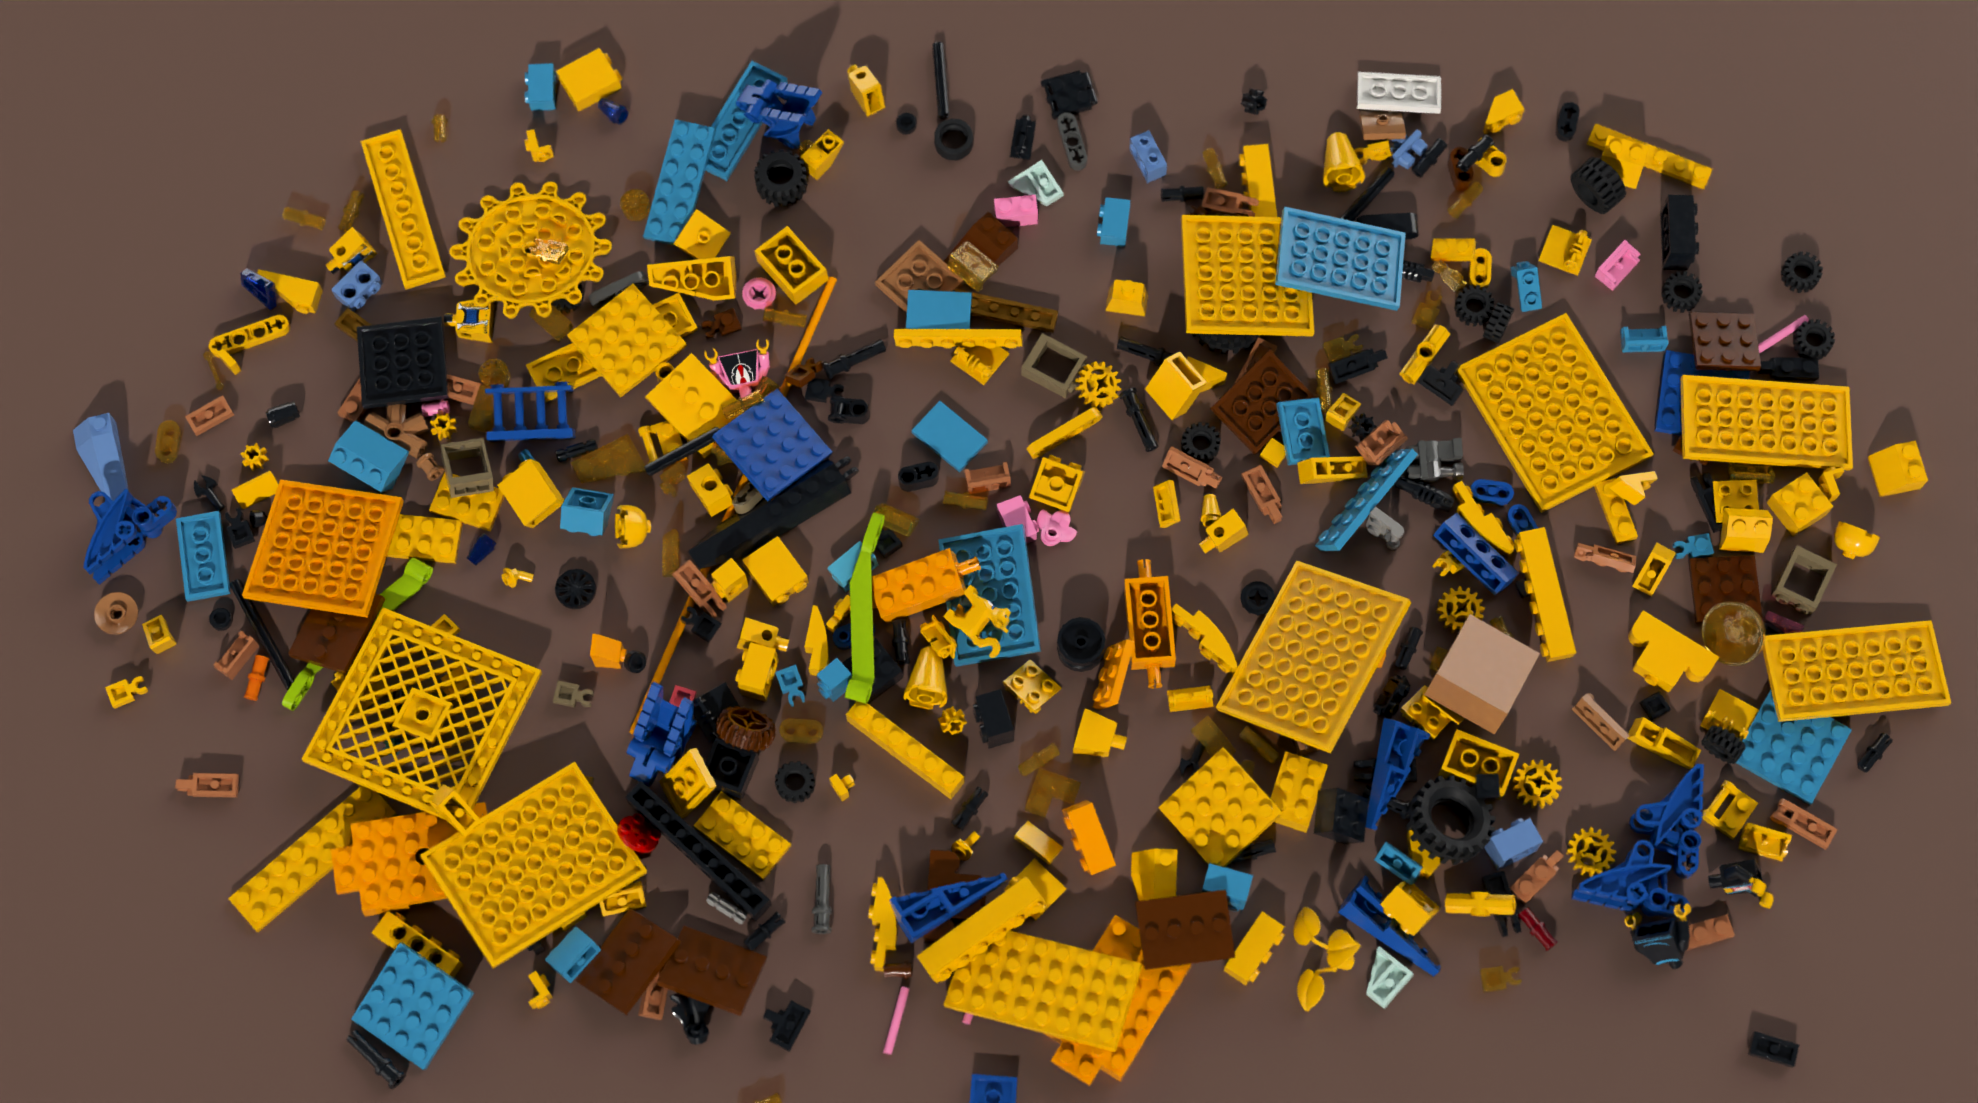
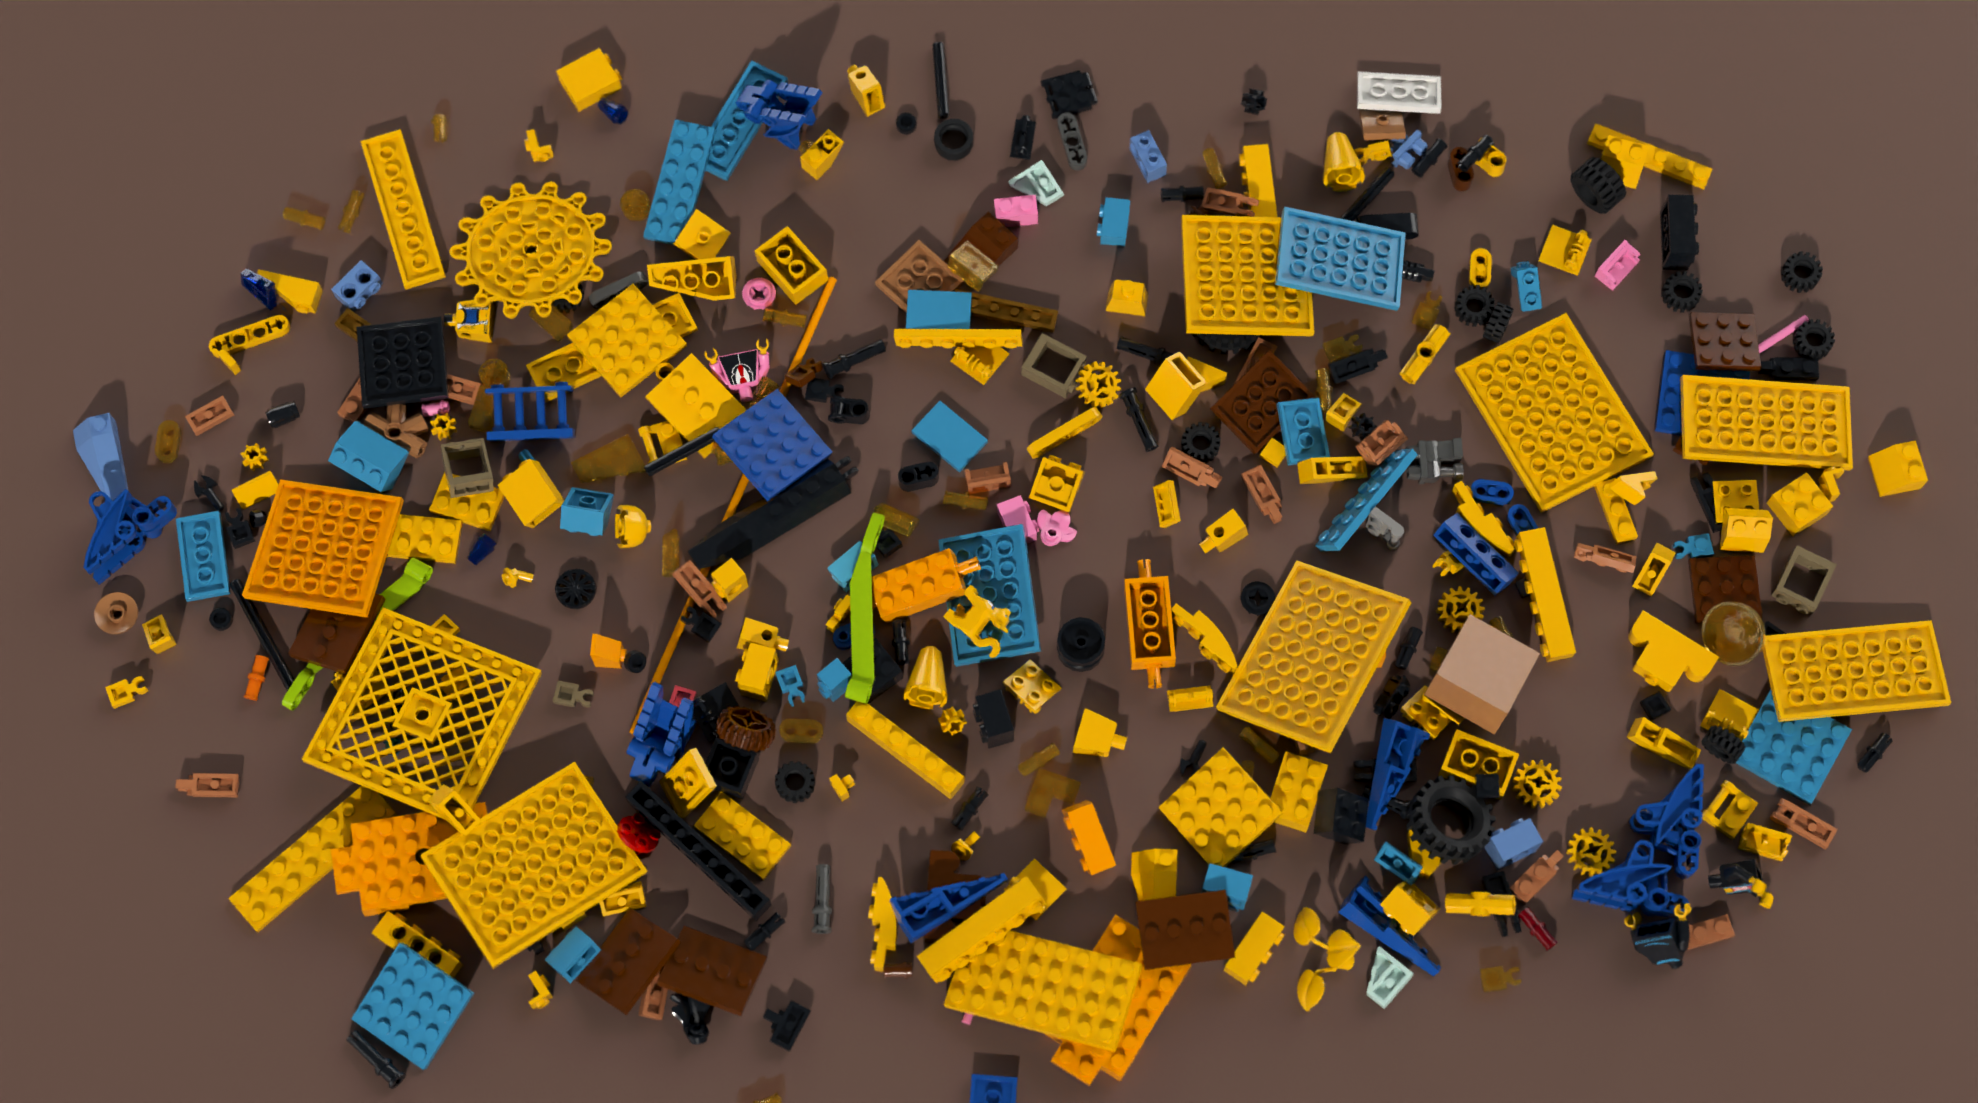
(208, 356): clear yellow hinge -> none
(236, 655): nougat hinge -> none
(349, 251): yellow torso -> none
(430, 466): medium nougat bush -> none
(541, 87): dark azure brick -> none
(552, 251): clear yellow plate -> none
(576, 450): black axle -> none
(672, 476): clear yellow bracket -> none
(713, 500): yellow brick -> none
(725, 322): reddish brown plate -> none
(726, 908): light grey axle -> none
(742, 404): clear yellow axle -> none
(746, 499): dark tan beam -> none
(775, 571): yellow brick -> none
(776, 163): black tyre -> none
(817, 643): yellow slope -> none
(896, 1020): bright pink bar -> none
(944, 644): yellow hinge -> none
(1038, 842): yellow slope -> none
(1112, 674): light orange plate -> none
(1210, 510): yellow cone -> none
(1211, 737): clear yellow slope -> none
(1425, 493): black hinge -> none
(1442, 382): black hinge -> none
(1451, 277): clear yellow plate -> none
(1453, 249): yellow plate -> none
(1465, 200): clear yellow axle -> none
(1504, 110): yellow slope -> none
(1563, 120): black beam -> none
(1600, 721): medium nougat hinge -> none
(1644, 339): dark azure hinge -> none
(1747, 471): clear yellow plate -> none
(1773, 1049): black plate -> none
(1788, 625): clear pink plate -> none
(1854, 540): yellow cylinder -> none

